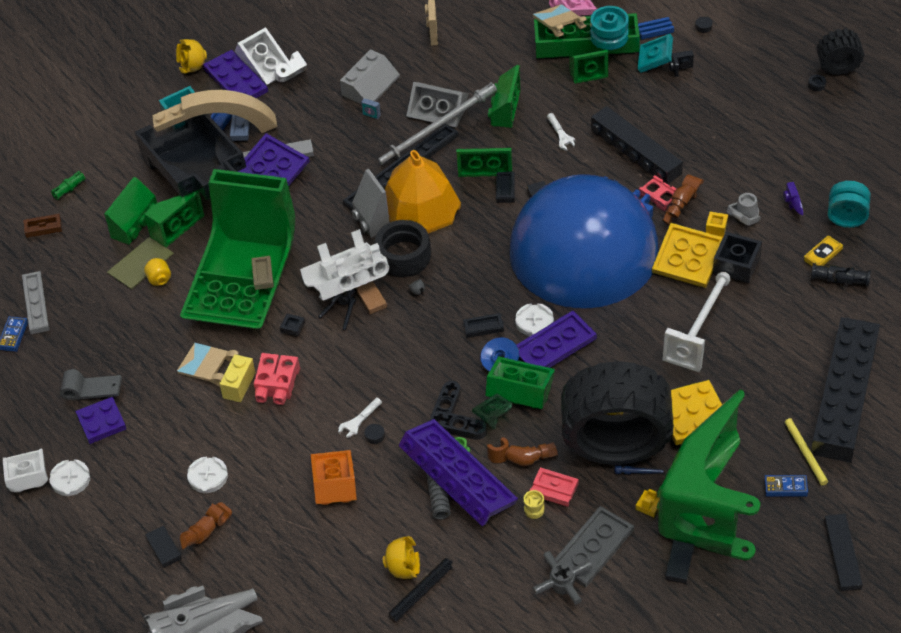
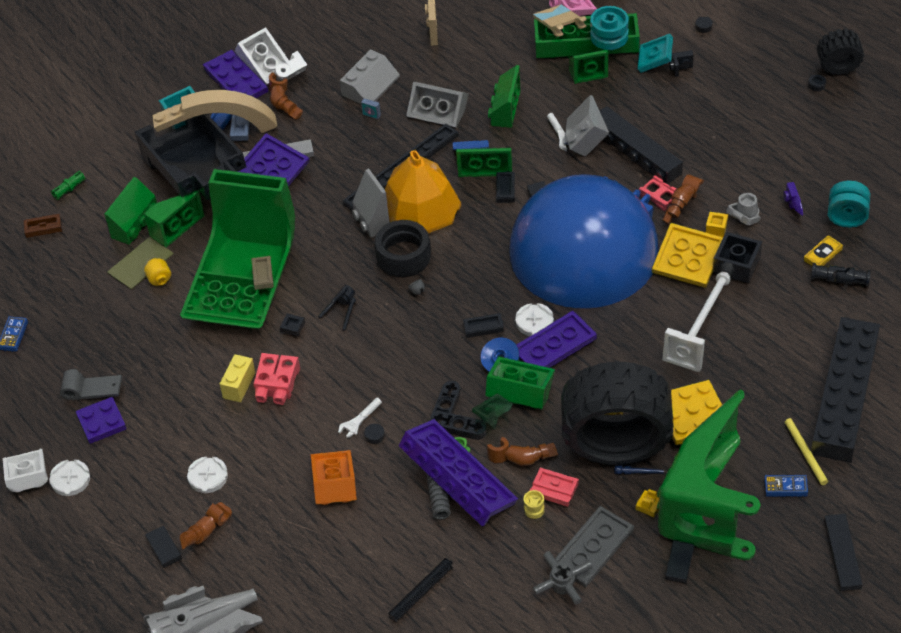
(35, 302): light grey tile -> none
(190, 55): yellow cylinder -> none
(204, 362): tan flag -> none
(279, 99): none -> dark orange piece
(345, 269): white piece -> none
(371, 297): medium nougat tile -> none
(402, 559): yellow cylinder -> none
(470, 144): none -> blue tile
(479, 96): light grey bar -> none
(585, 127): none -> light grey slope
(655, 28): blue tile -> none

